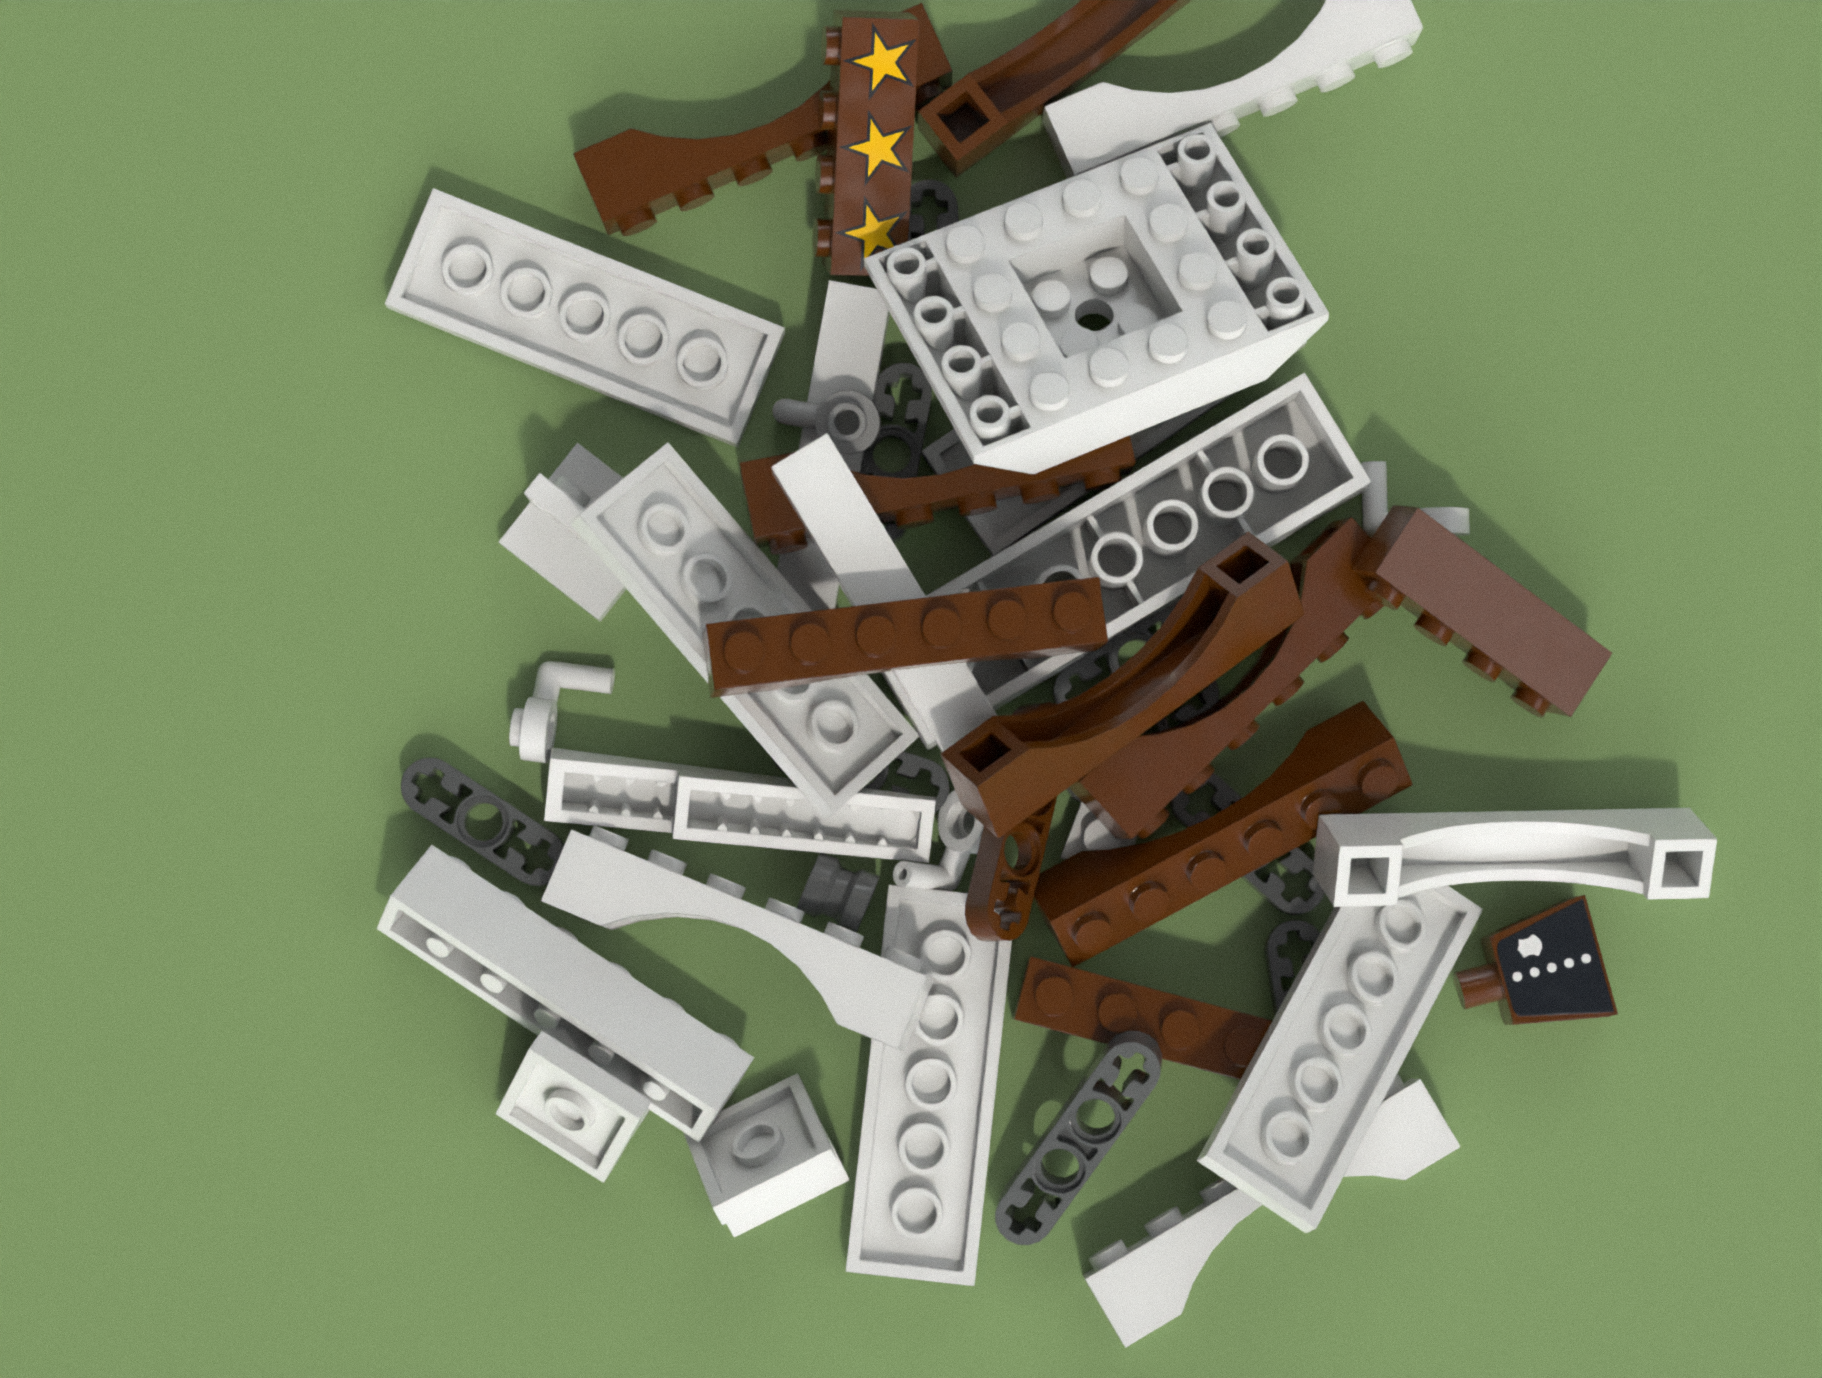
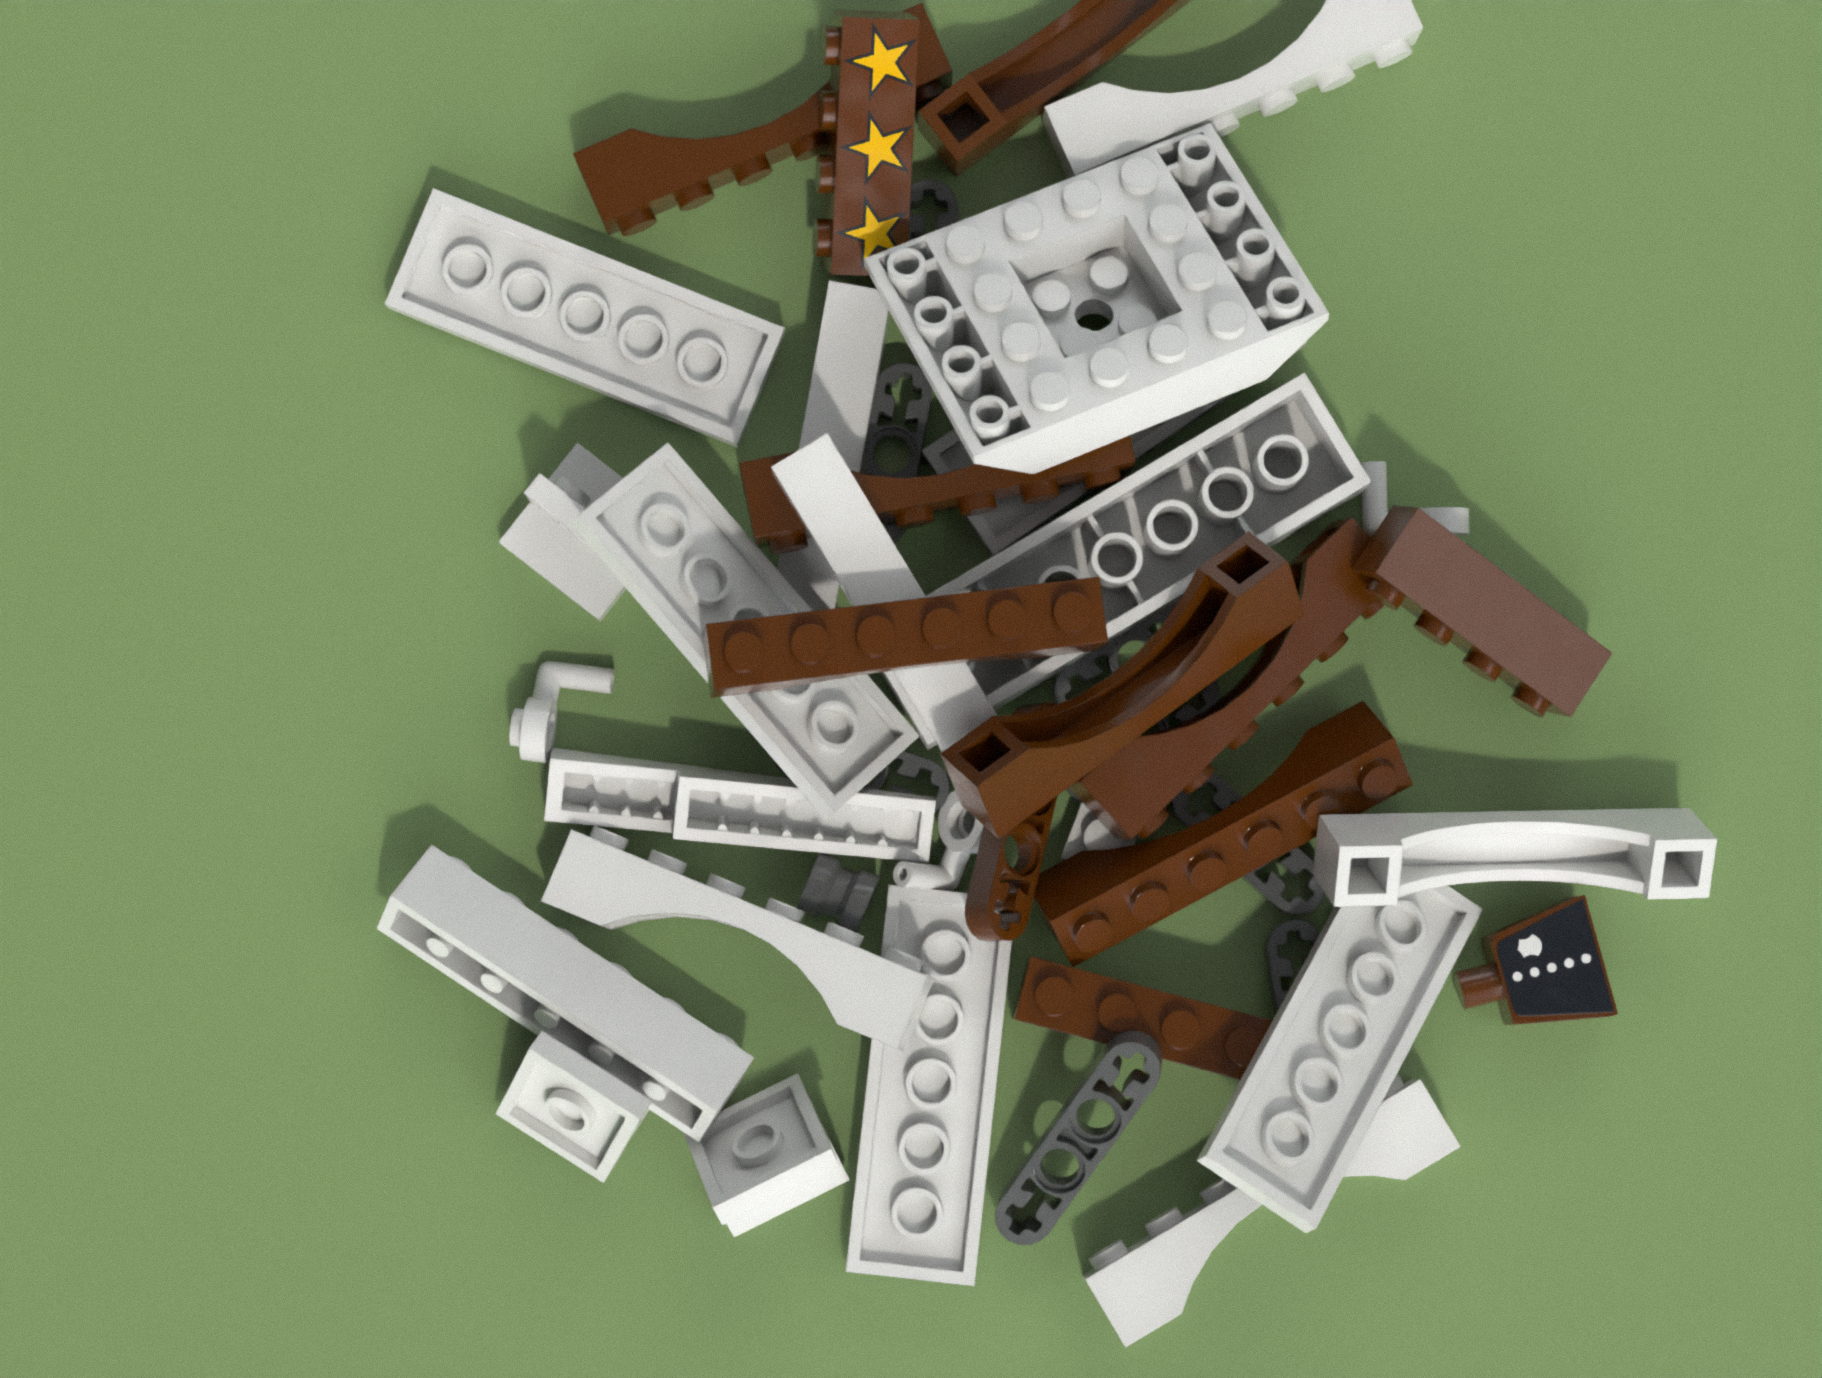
(436, 809): dark grey beam -> none
(823, 417): light grey plate -> none

